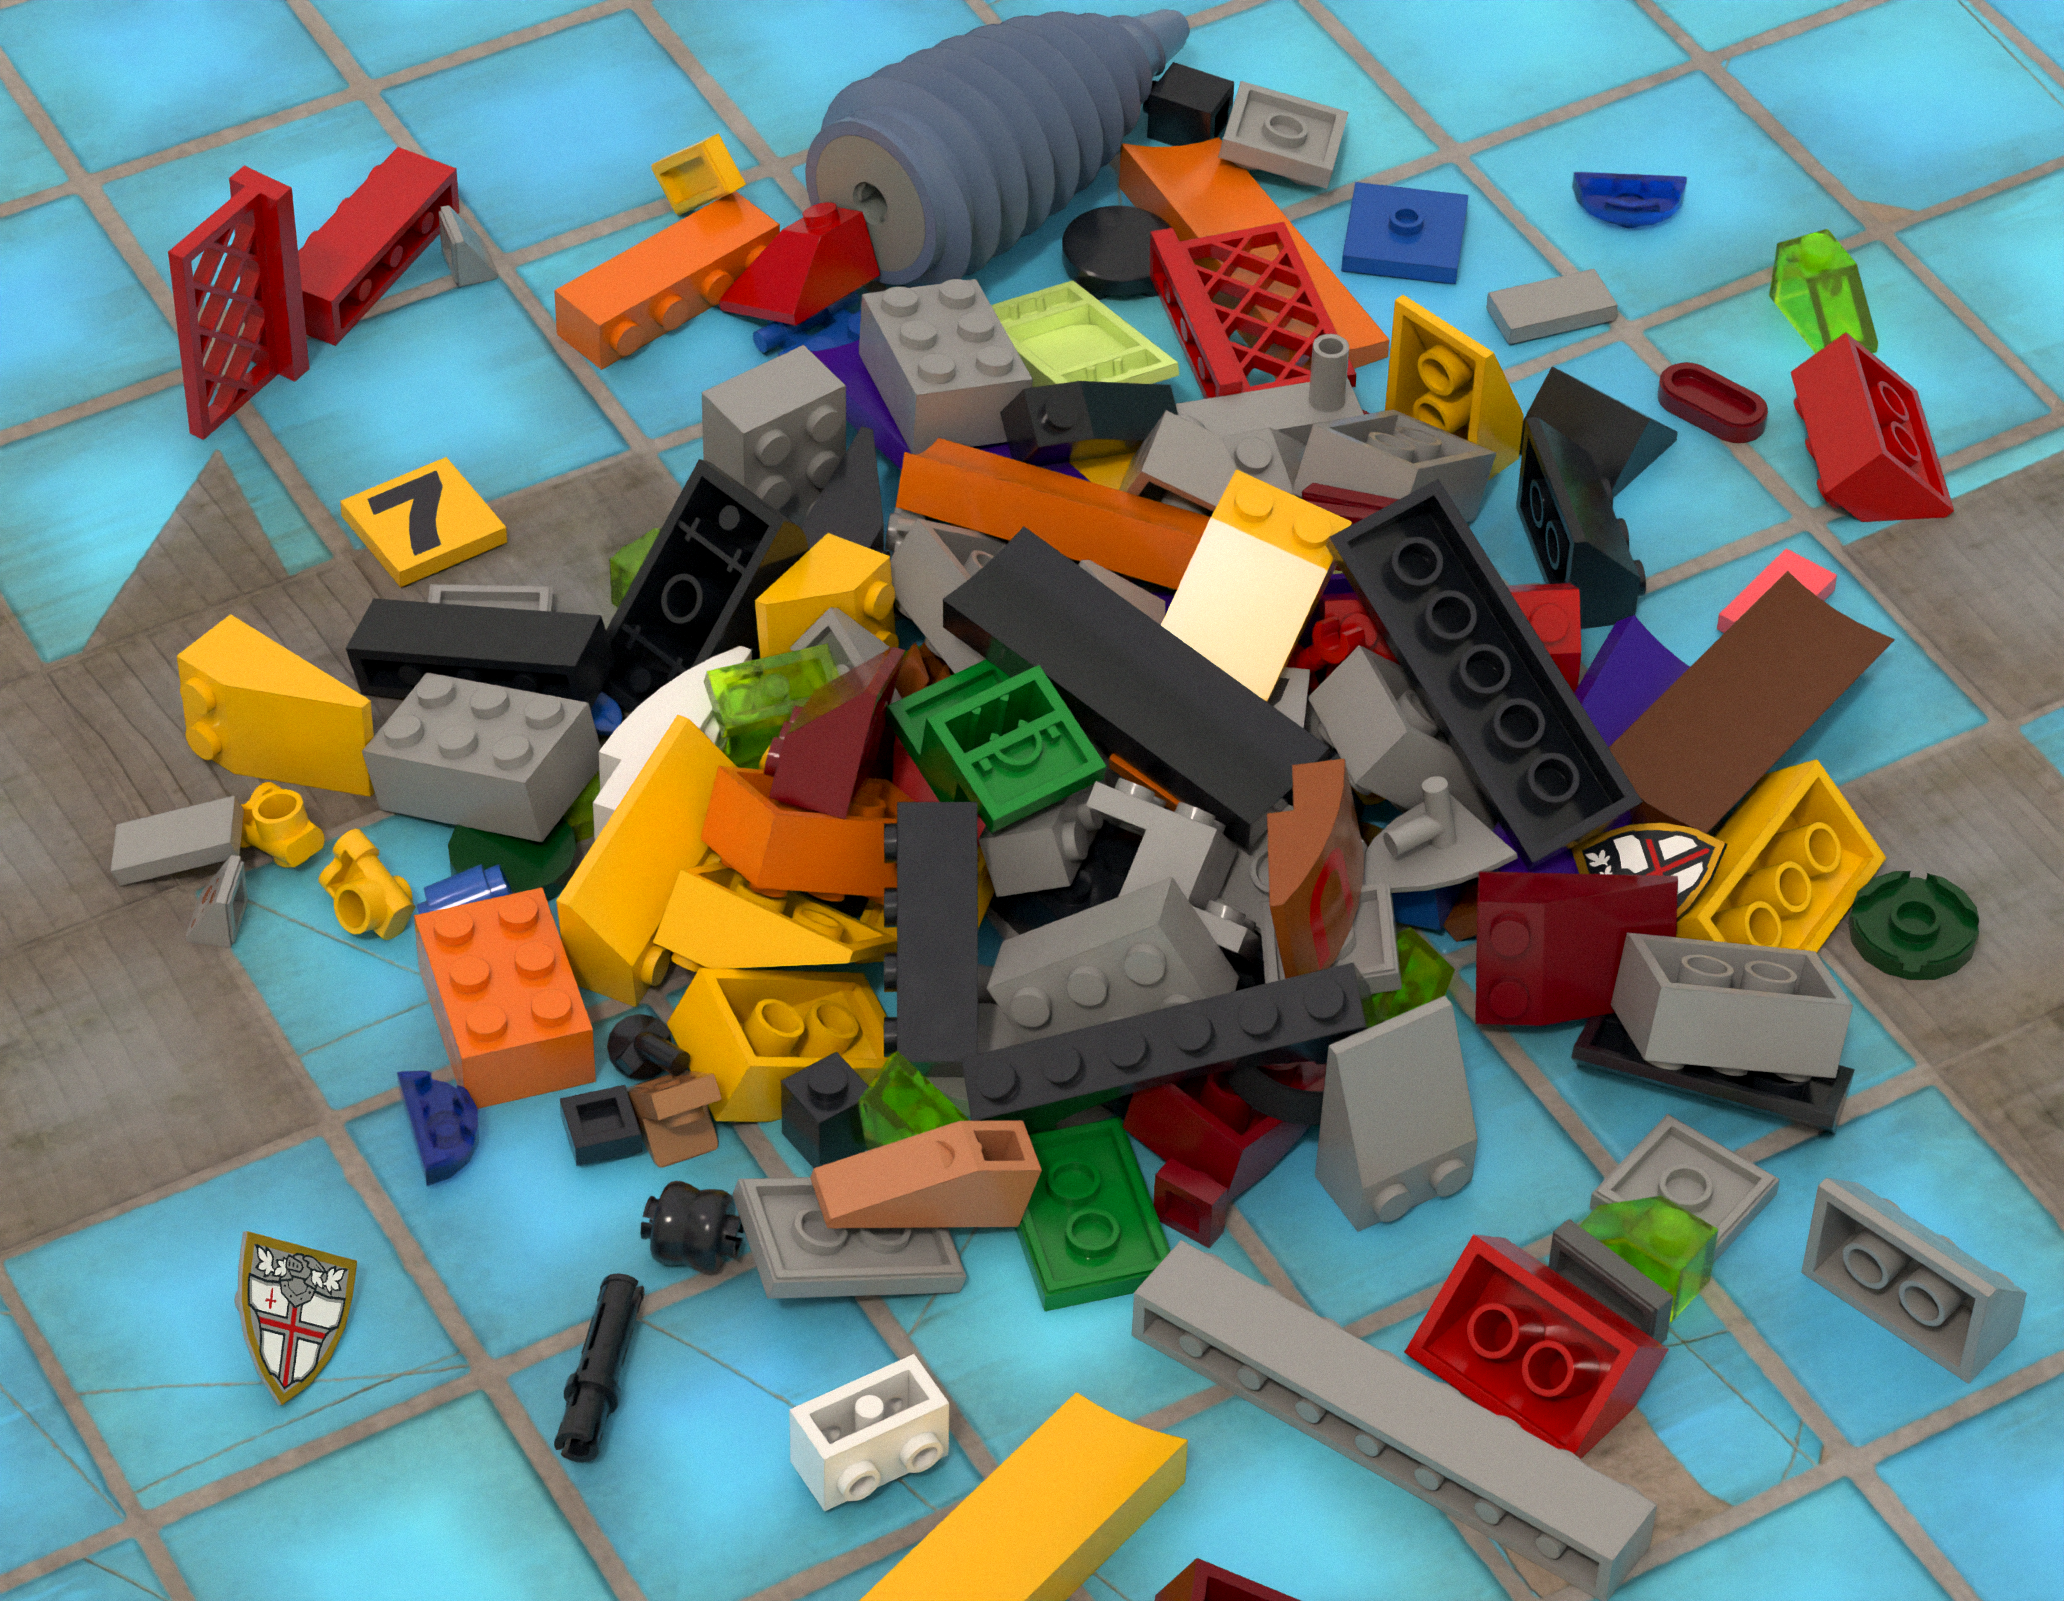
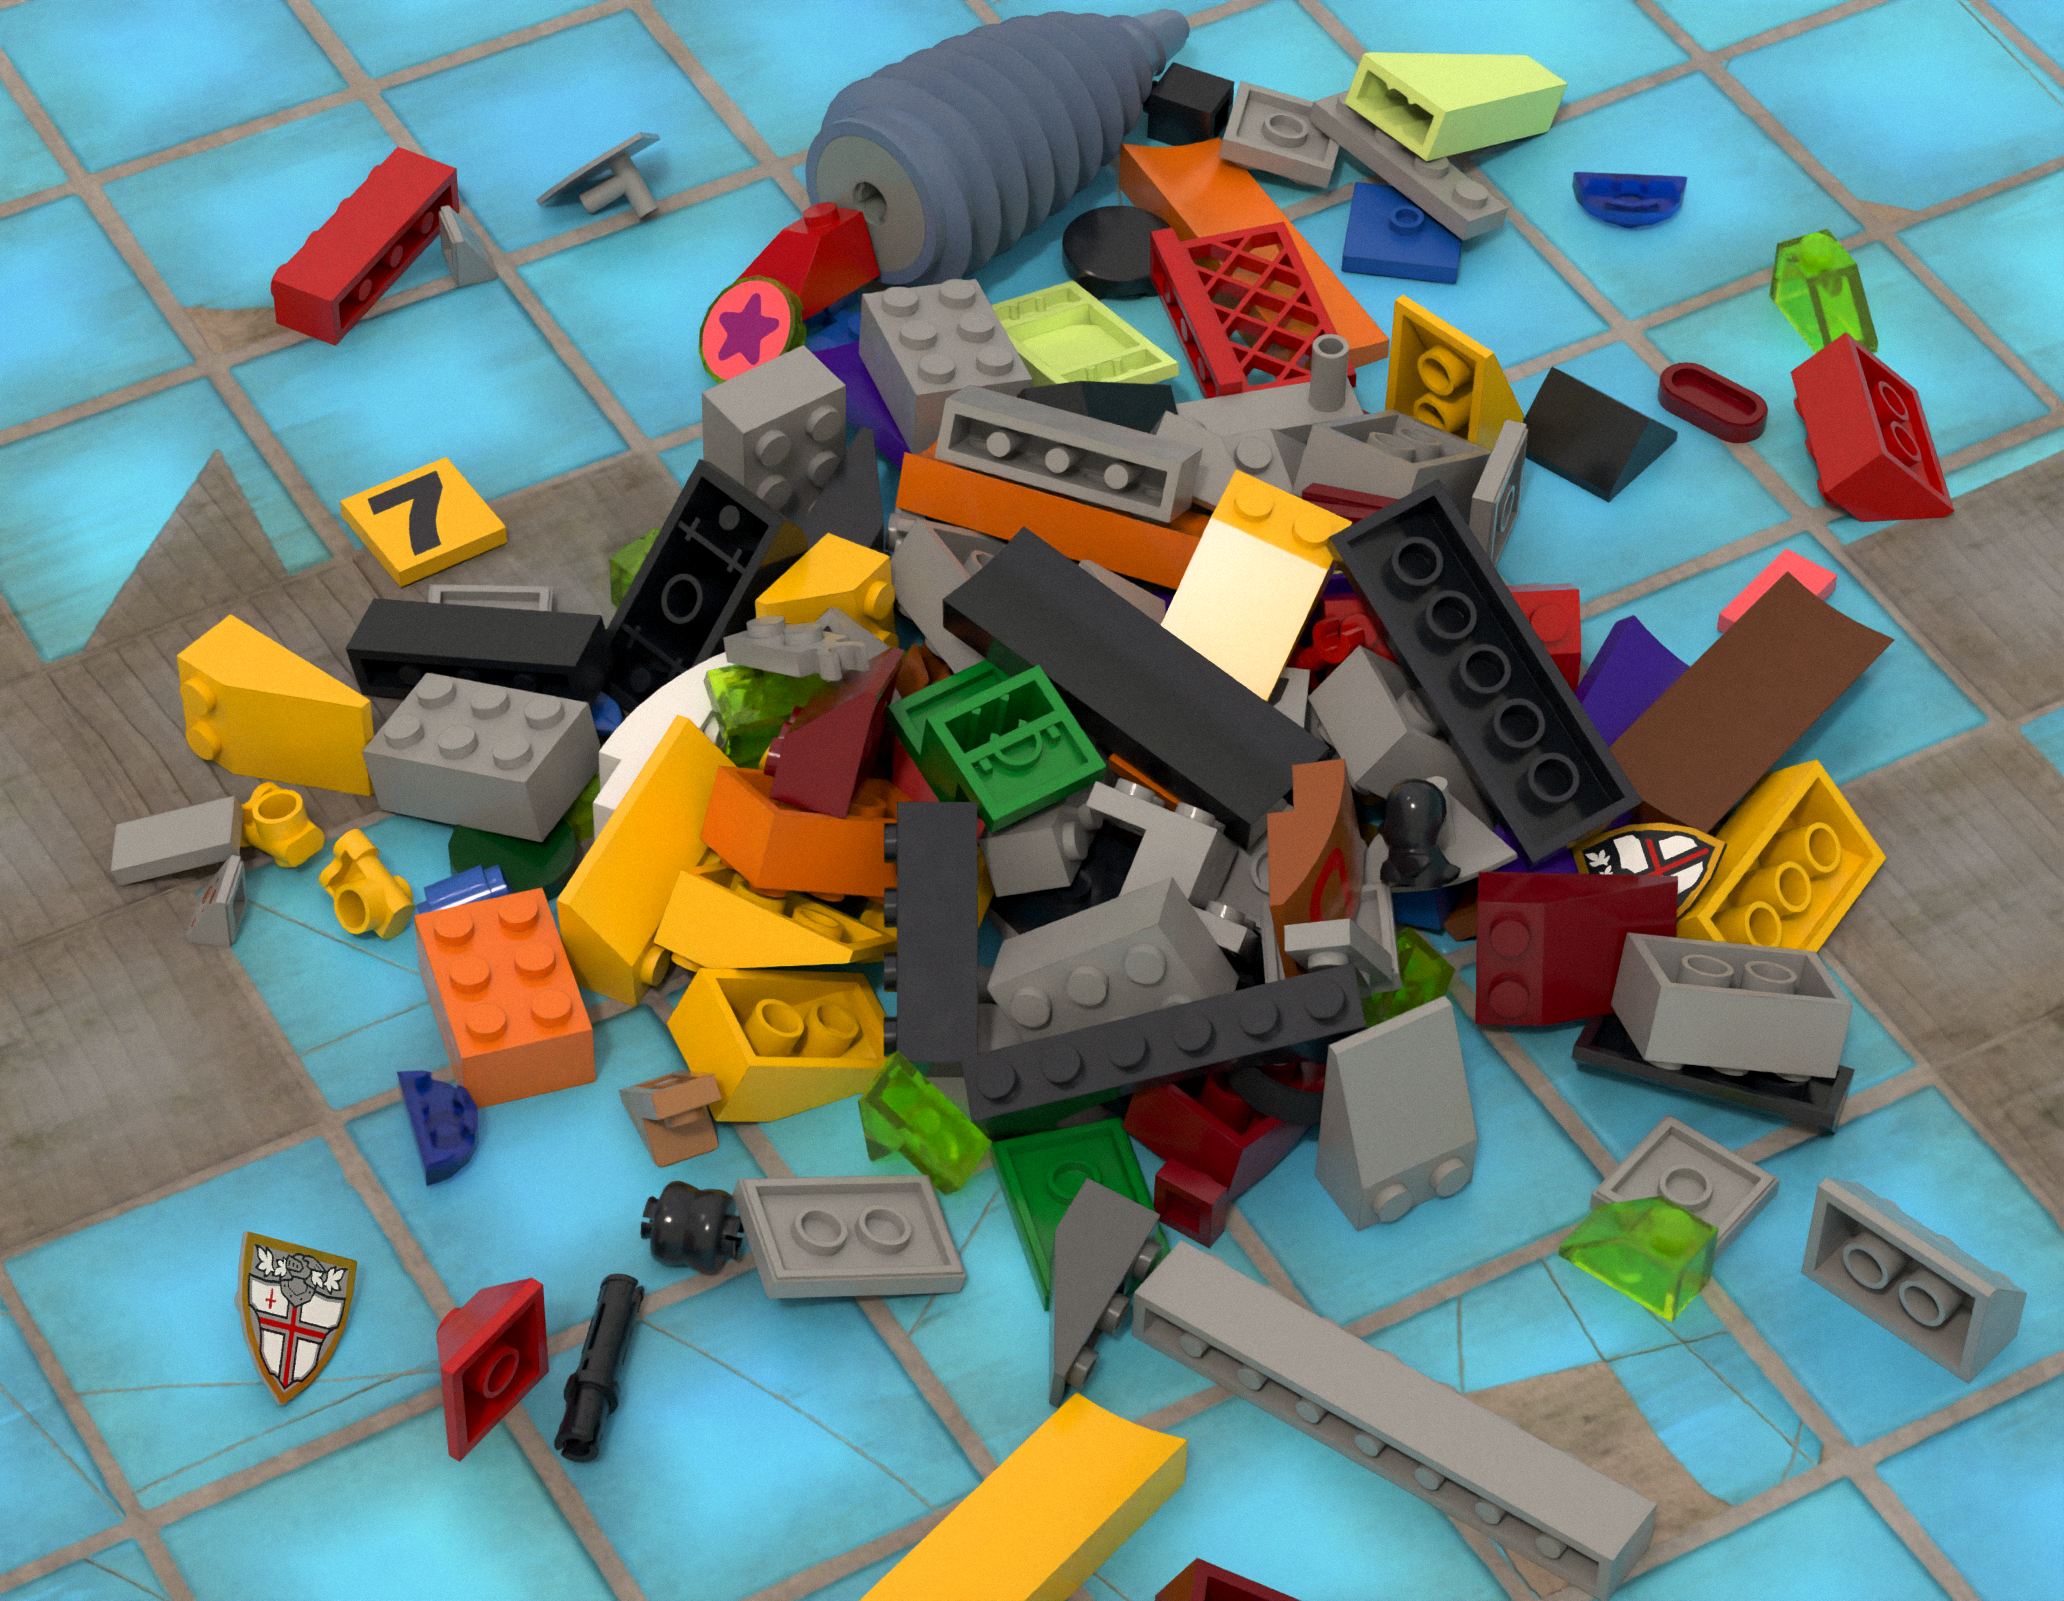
(265, 300): red fence -> none
(490, 1359): none -> red slope
(600, 1125): black plate -> none
(624, 180): none -> light grey shield
(643, 1048): black plate -> none
(661, 280): orange brick -> none
(697, 174): yellow tile -> none
(749, 327): none -> tile
(795, 649): none -> light grey plate
(823, 1111): black brick -> none
(869, 1432): white brick -> none
(934, 1180): nougat slope -> none
(1068, 454): none -> light grey brick
(1092, 1264): none -> dark grey slope
(1337, 943): none -> light grey plate
(1412, 832): none -> black animal
(1433, 185): none -> light grey plate
(1454, 100): none -> yellowish green slope
(1498, 492): none -> light grey tile
(1534, 1346): red slope -> none
(1551, 306): light grey tile -> none
(1574, 526): black slope -> none
(1610, 1280): dark grey tile -> none
(1914, 925): dark green tile -> none

